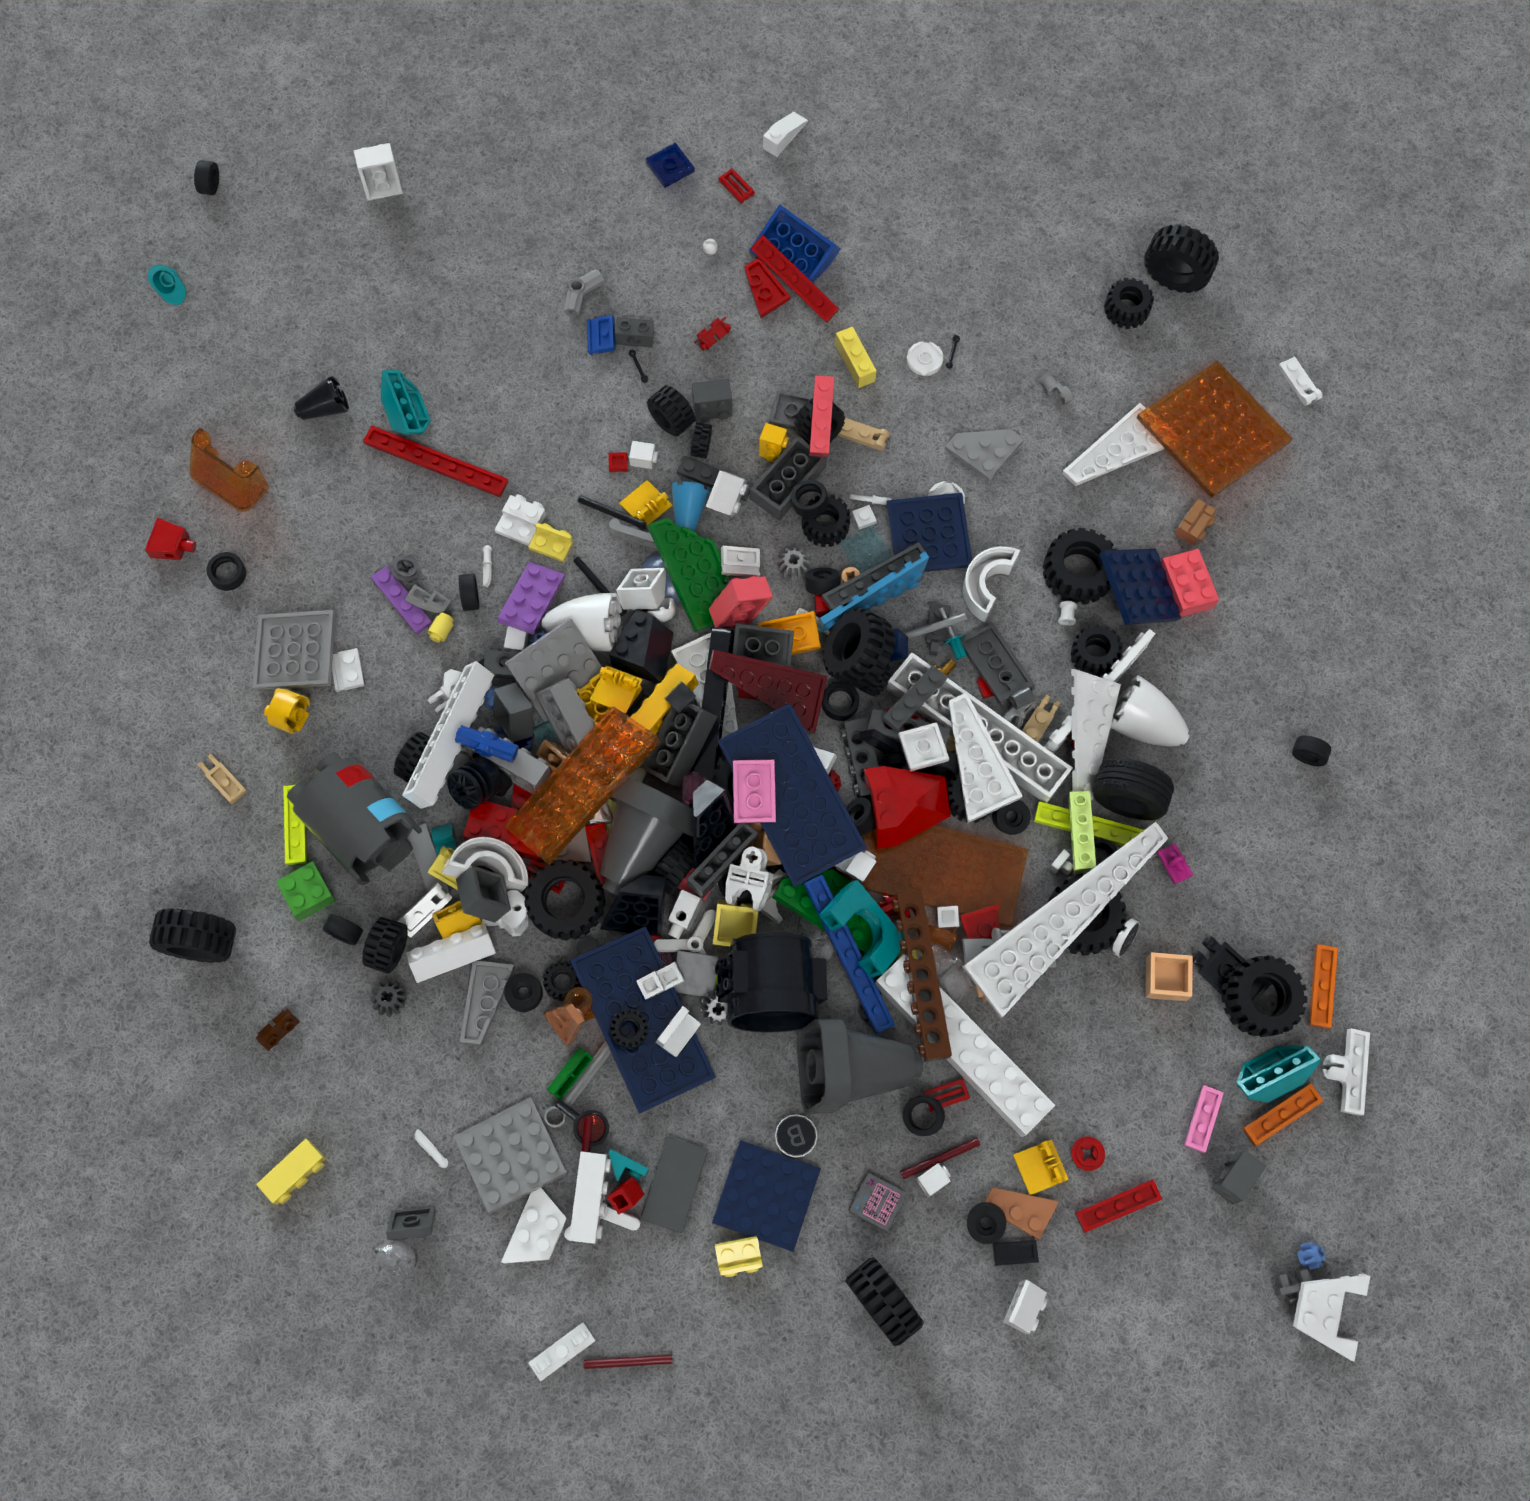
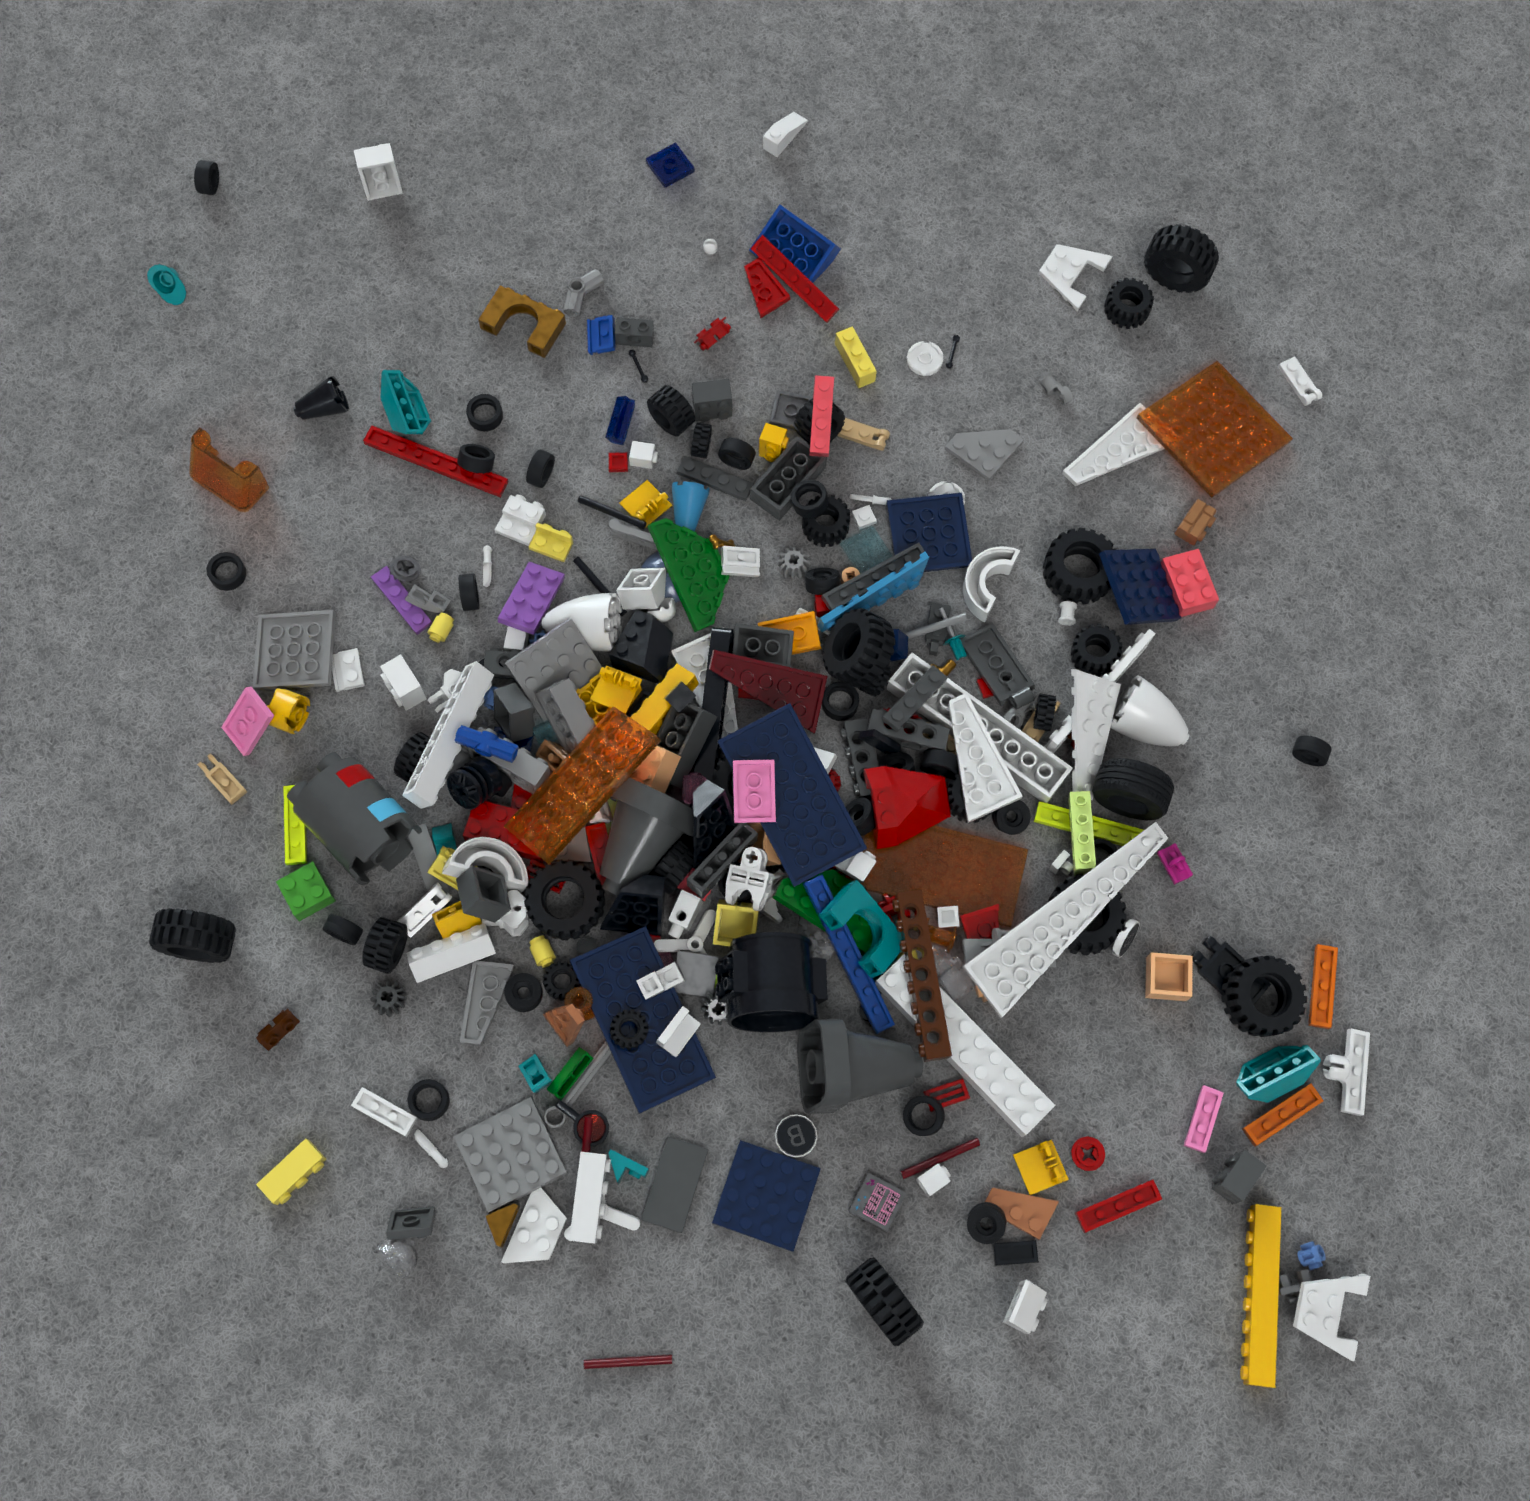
(168, 541): red torso -> none
(247, 721): none -> bright pink plate
(384, 1112): none -> white plate
(402, 683): none -> white piece
(419, 1086): none -> black tyre
(476, 458): none -> black tyre
(484, 399): none -> black tyre
(501, 1223): none -> pearl gold slope
(508, 303): none -> pearl gold arch
(535, 1074): none -> teal slope
(540, 468): none -> black tyre
(542, 951): none -> light yellow brick
(561, 1351): white plate -> none
(620, 420): none -> clear blue piece
(625, 1195): red brick -> none
(657, 769): none -> light nougat piece
(716, 542): none -> pearl gold piece
(727, 493): white slope -> none
(736, 453): none -> black tyre
(738, 1256): light yellow bracket -> none
(740, 602): coral brick -> none
(745, 196): red tile -> none
(923, 746): white tile -> none
(1044, 712): none -> black tyre
(1065, 266): none -> white wing
(1262, 1296): none -> yellow brick

